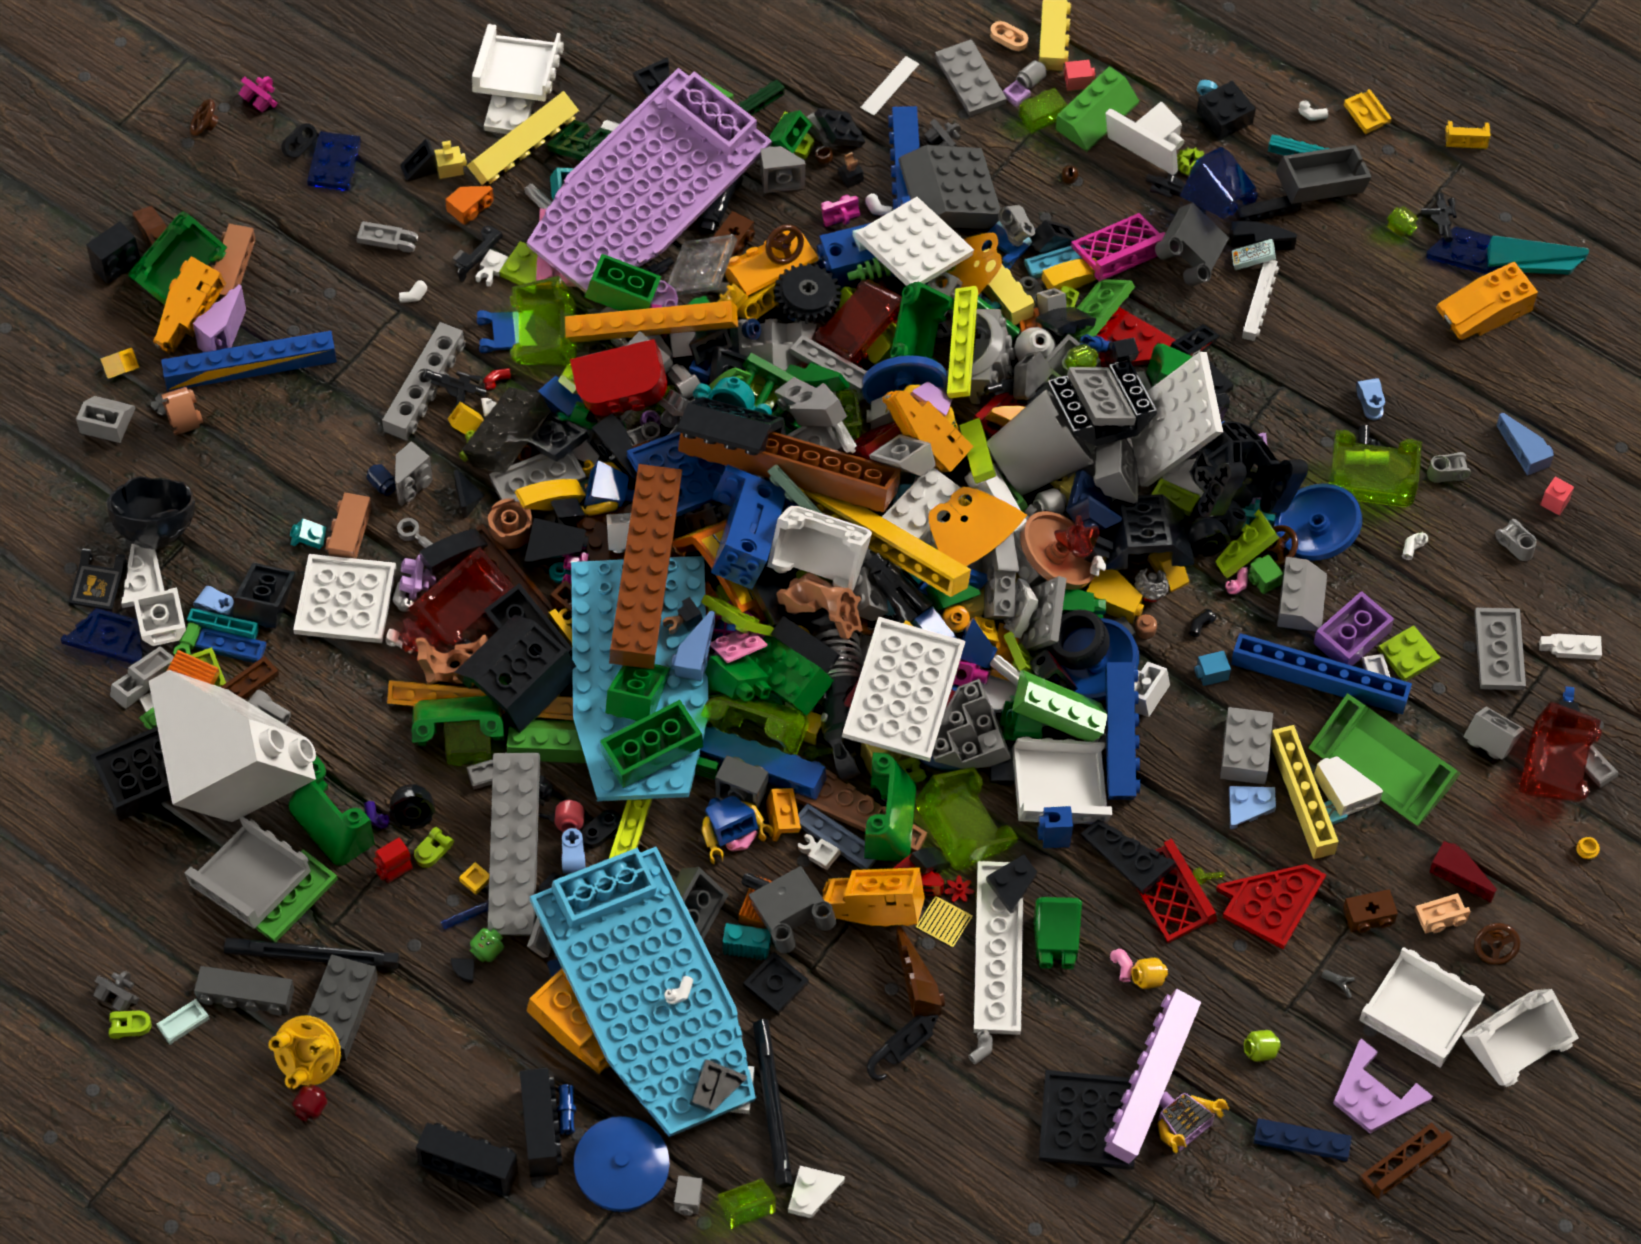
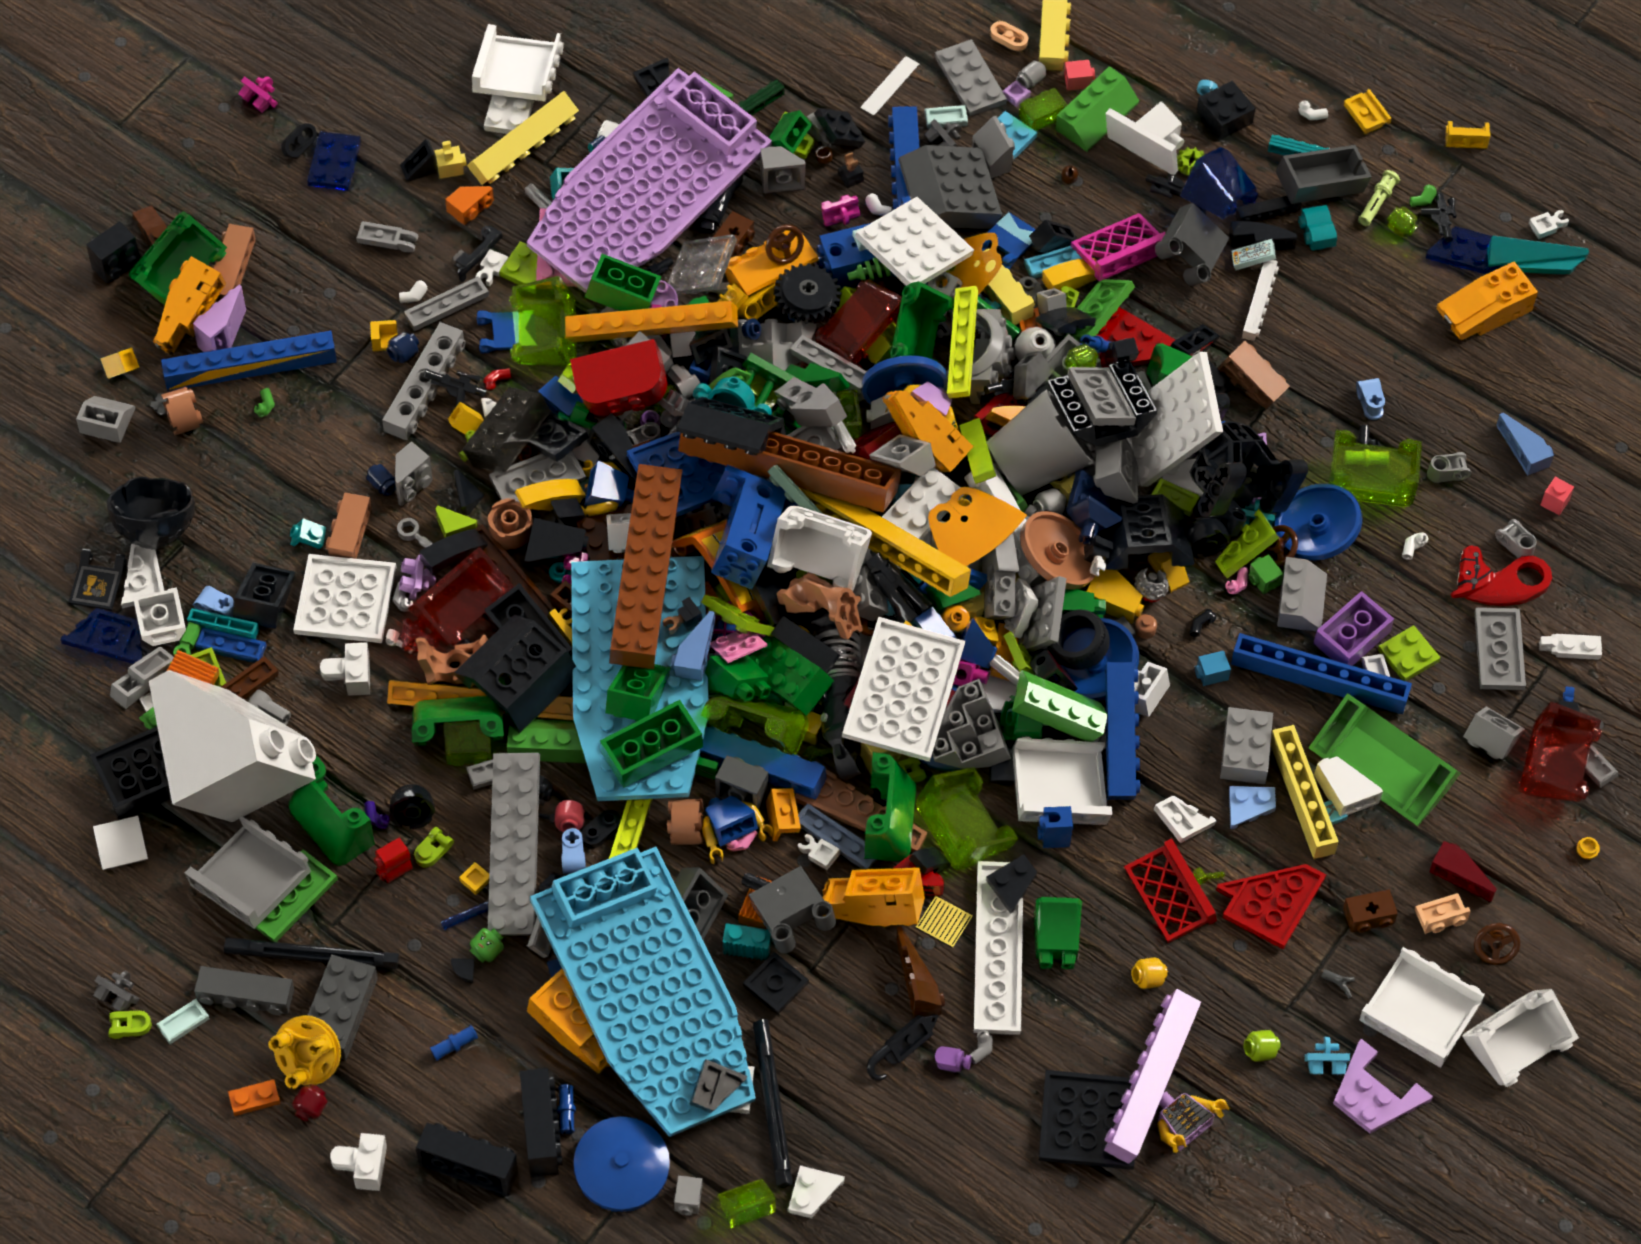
(120, 843): none -> white slope
(204, 117): reddish brown piece -> none
(254, 1097): none -> orange plate
(267, 404): none -> bright green arm
(352, 669): none -> white brick
(365, 1161): none -> white brick
(381, 333): none -> yellow panel
(402, 347): none -> dark blue head
(446, 303): none -> light grey plate
(453, 522): none -> lime slope
(454, 1042): none -> blue pin
(571, 142): dark green plate -> none
(680, 994): white arm -> none
(685, 821): none -> nougat brick
(949, 114): none -> light aqua tile
(952, 1059): none -> medium lavender arm
(959, 889): red plant -> none
(995, 146): none -> light grey slope
(1016, 224): light grey piece -> none
(1018, 131): none -> medium azure wing
(1078, 539): clear red brick -> none
(1121, 957): bright pink arm -> none
(1134, 861): black wing -> none
(1182, 818): none -> white wing
(1254, 375): none -> nougat wedge
(1302, 1139): dark blue plate -> none
(1318, 227): none -> teal brick
(1337, 1060): none -> medium azure hips
(1367, 215): none -> yellowish green pin
(1409, 1164): reddish brown fence -> none
(1426, 197): none -> bright green arm
(1501, 588): none -> red animal
(1546, 225): none -> white plate

